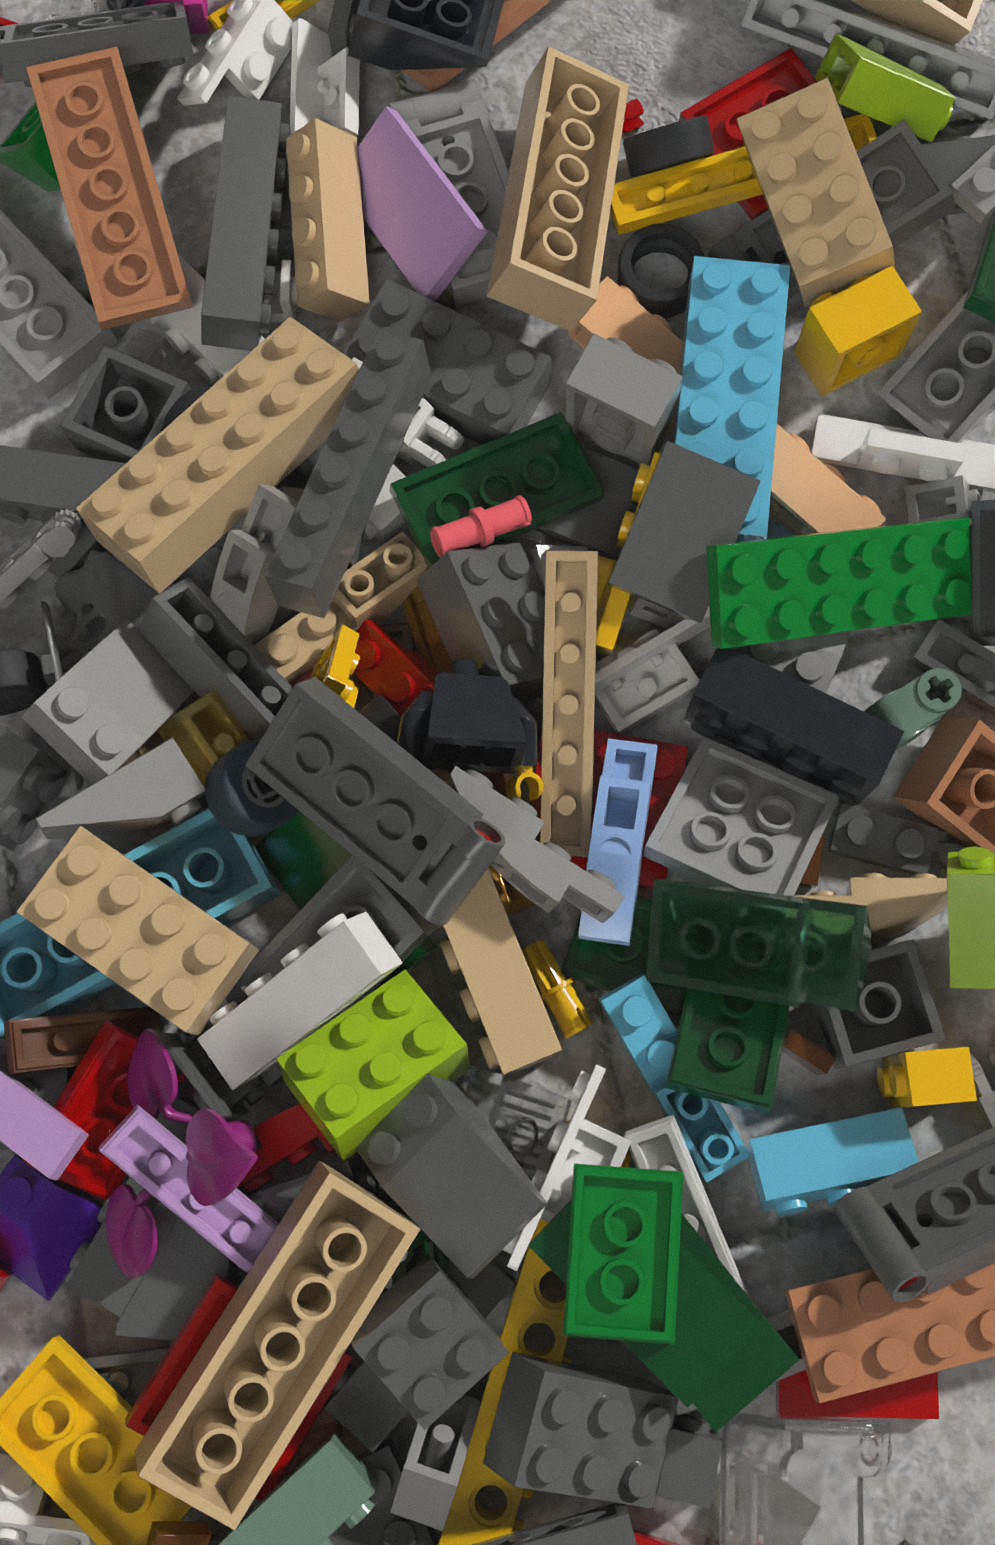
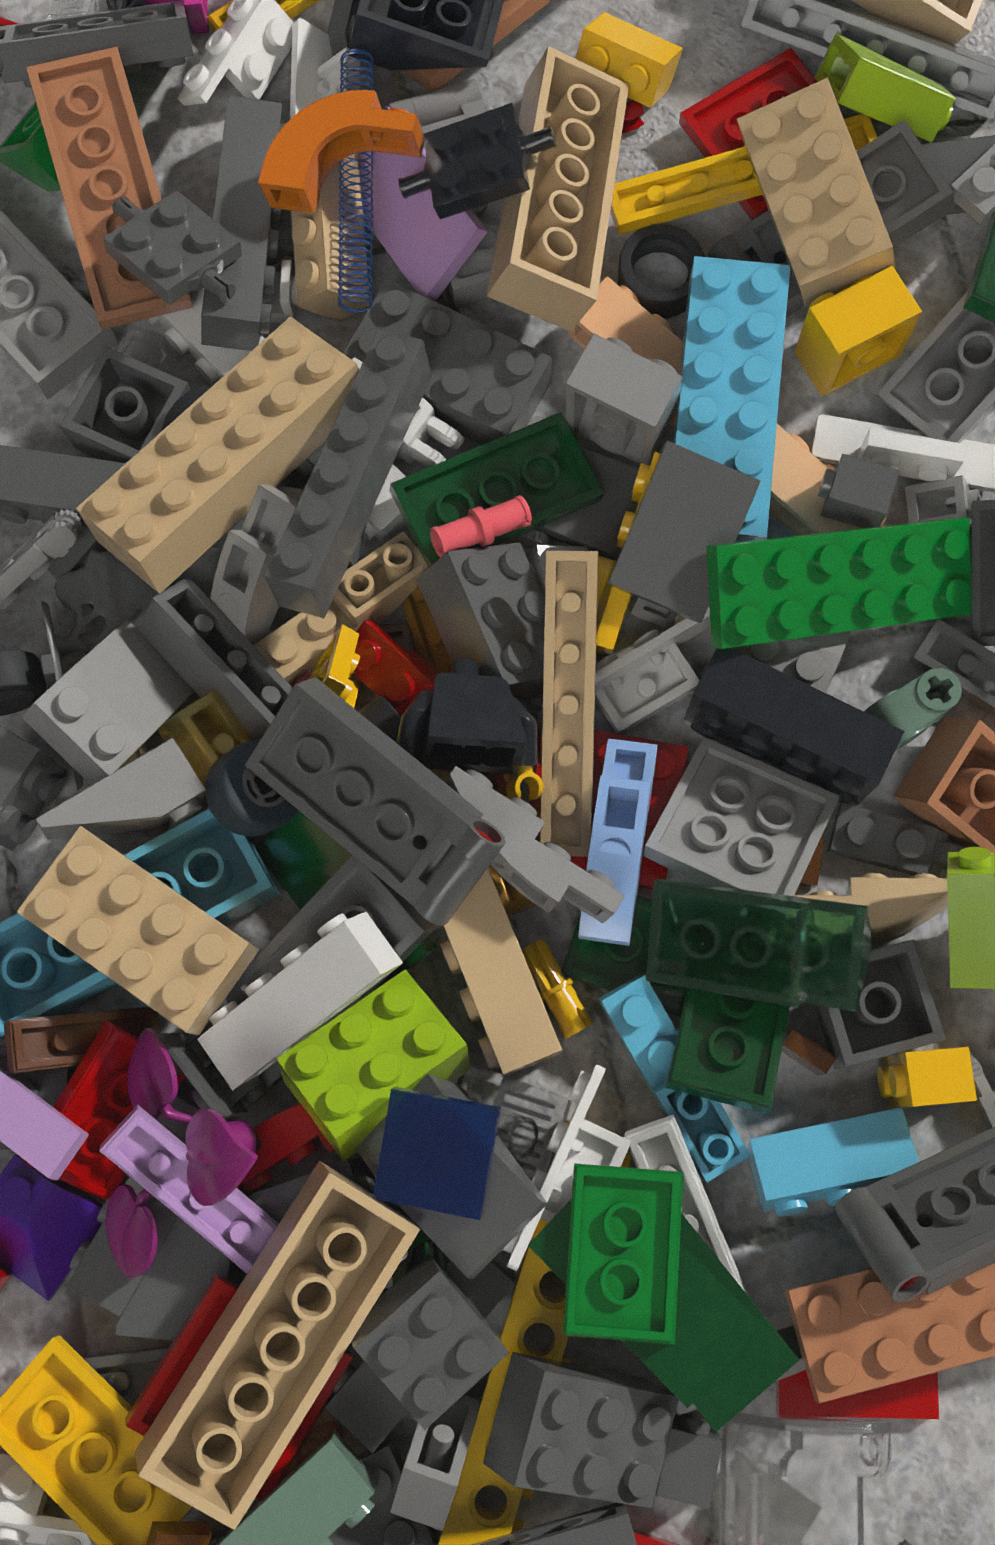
(173, 247): none -> dark grey plate
(327, 134): none -> orange arch
(355, 199): none -> blue piece
(437, 1153): none -> clear blue tile
(476, 161): none -> black plate
(630, 56): none -> yellow brick
(668, 146): black tyre -> none
(857, 491): none -> dark grey brick

